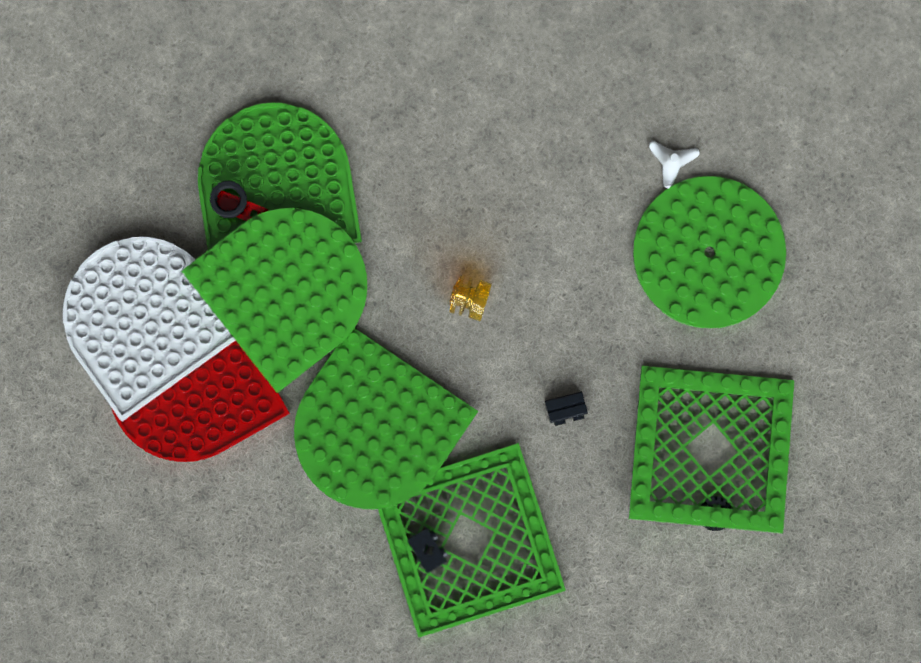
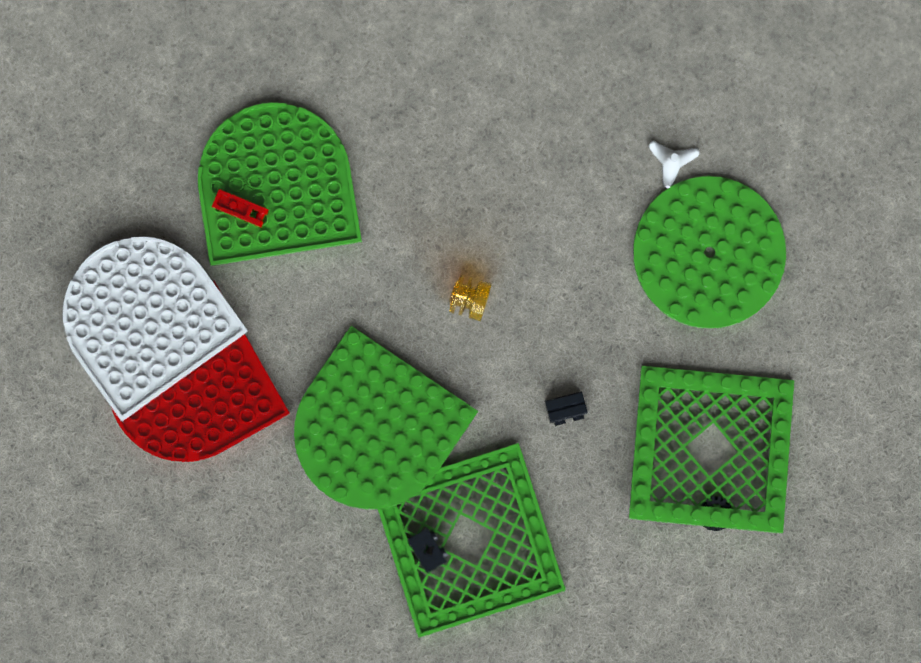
(215, 192): black tyre -> none
(284, 289): bright green plate -> none

